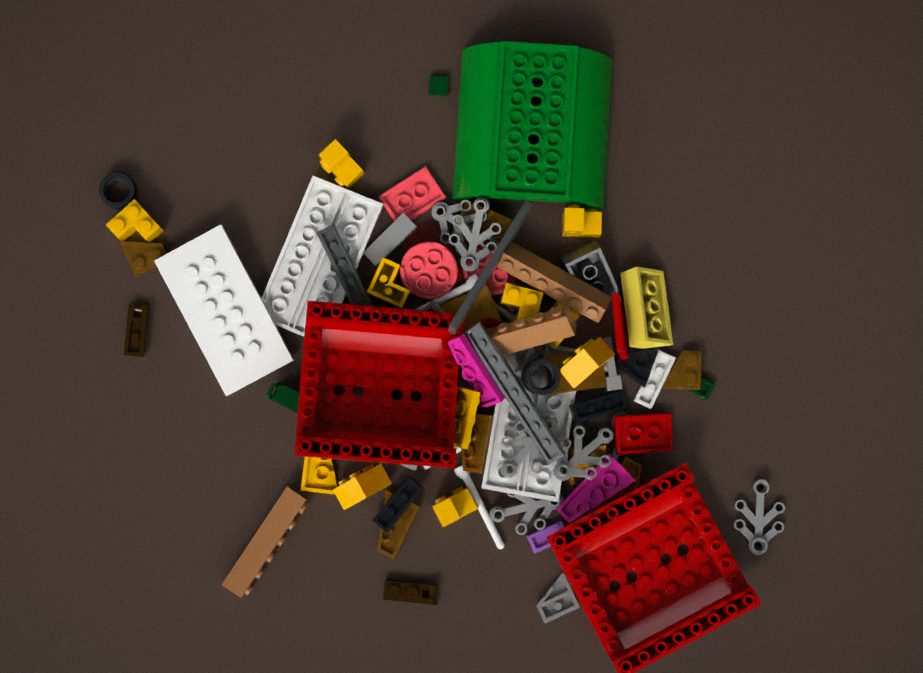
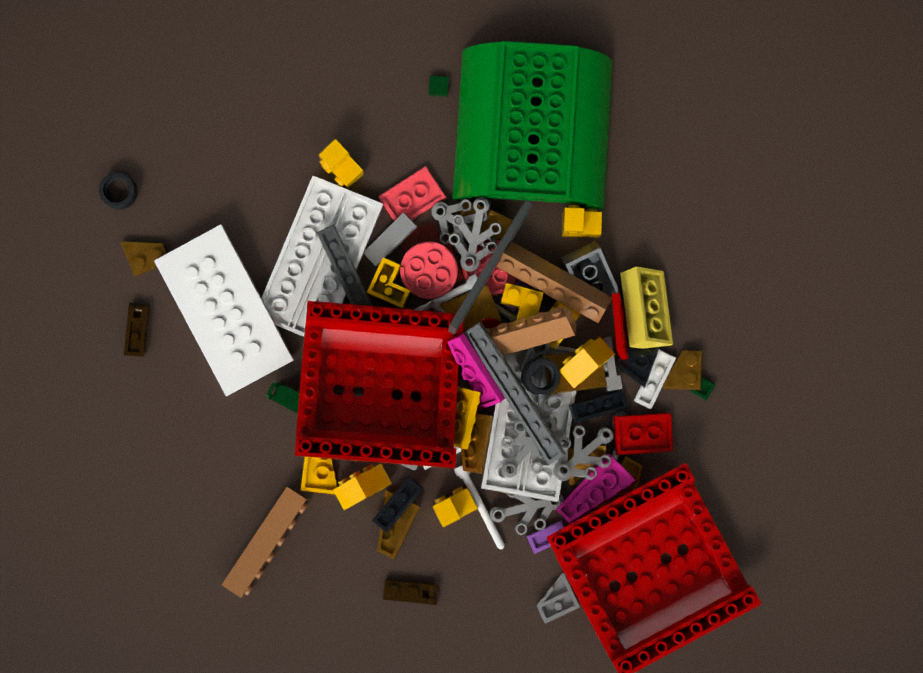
(134, 218): yellow brick -> none
(759, 520): light grey plant -> none

